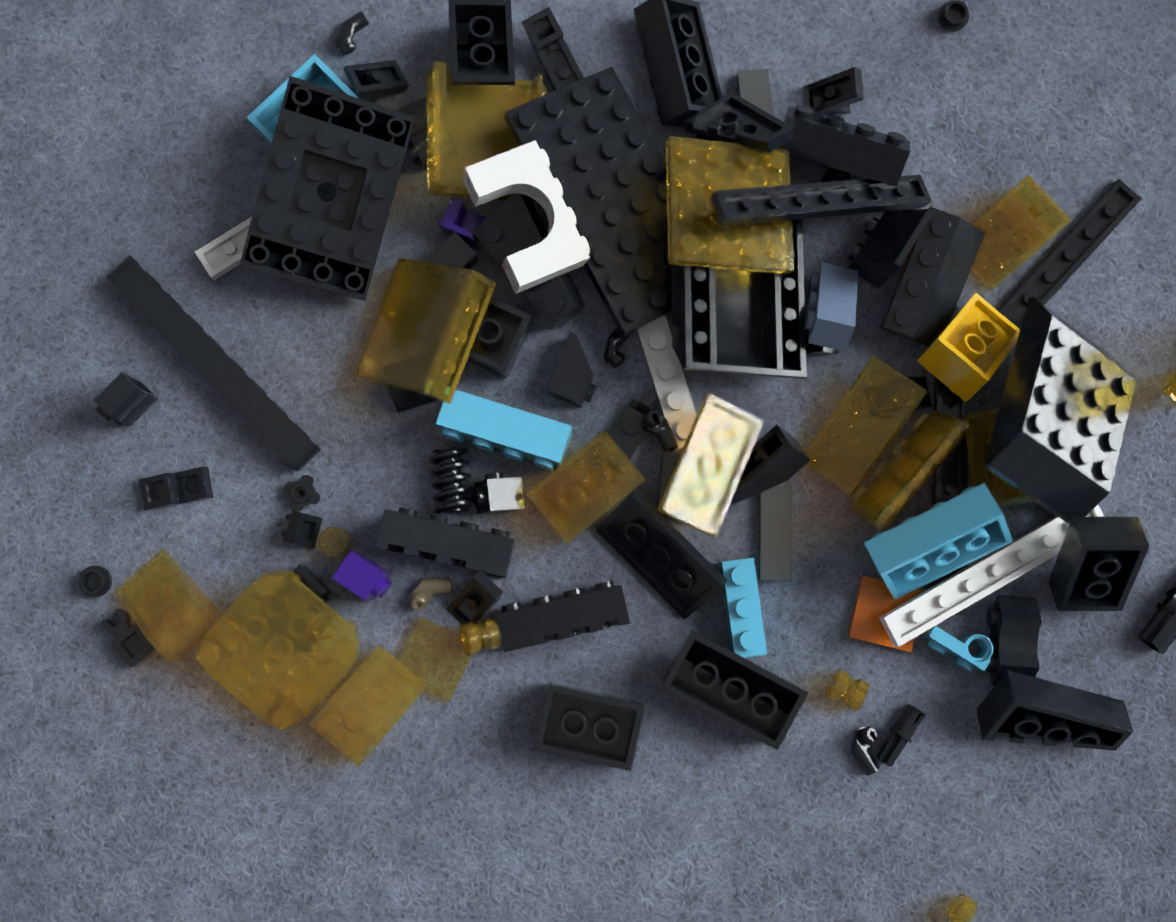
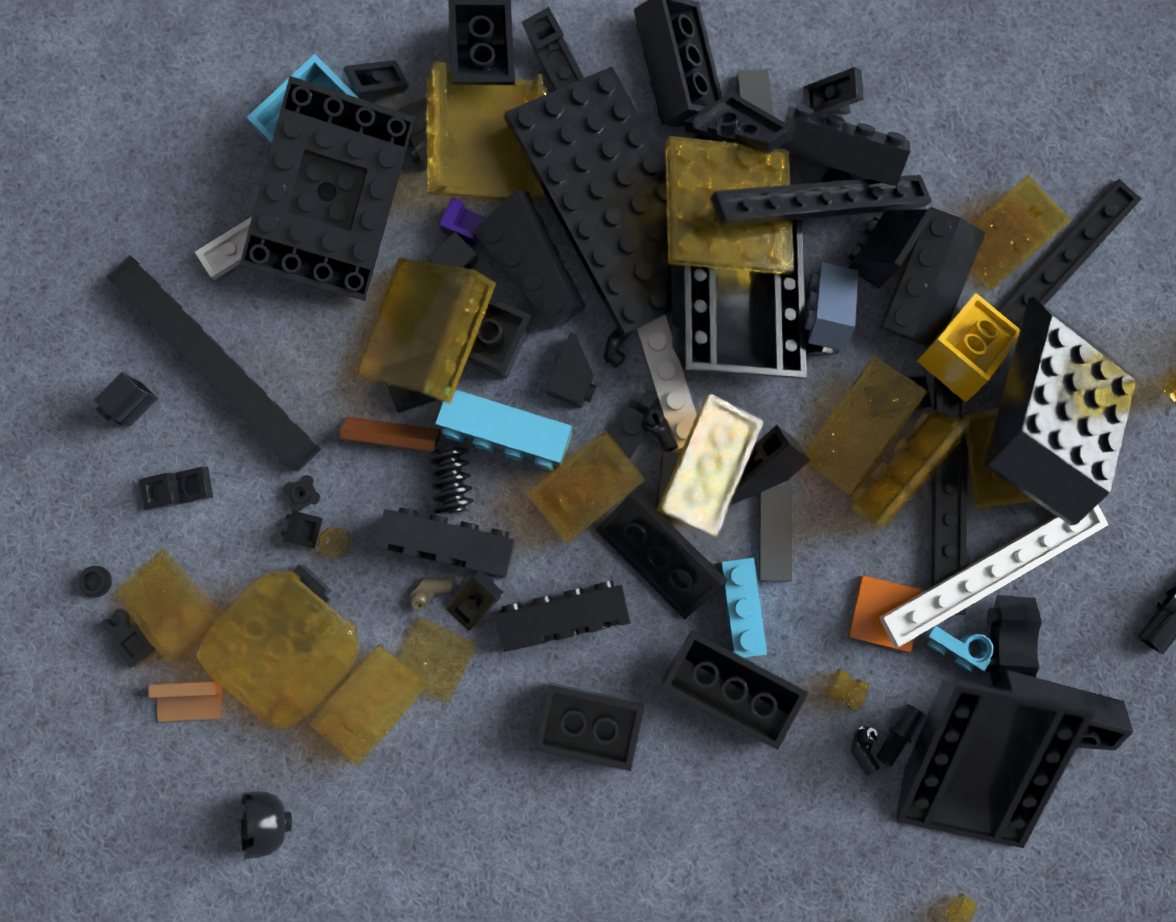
(187, 700): none -> medium nougat panel
(263, 824): none -> black cylinder
(347, 30): black arm -> none
(363, 576): dark purple brick -> none
(389, 434): none -> dark orange tile
(480, 636): clear yellow wheel -> none
(498, 494): brick -> none
(527, 173): white arch -> none
(939, 540): medium azure brick -> none
(953, 15): black plate -> none
(988, 762): none -> black slope
(1098, 563): black brick -> none

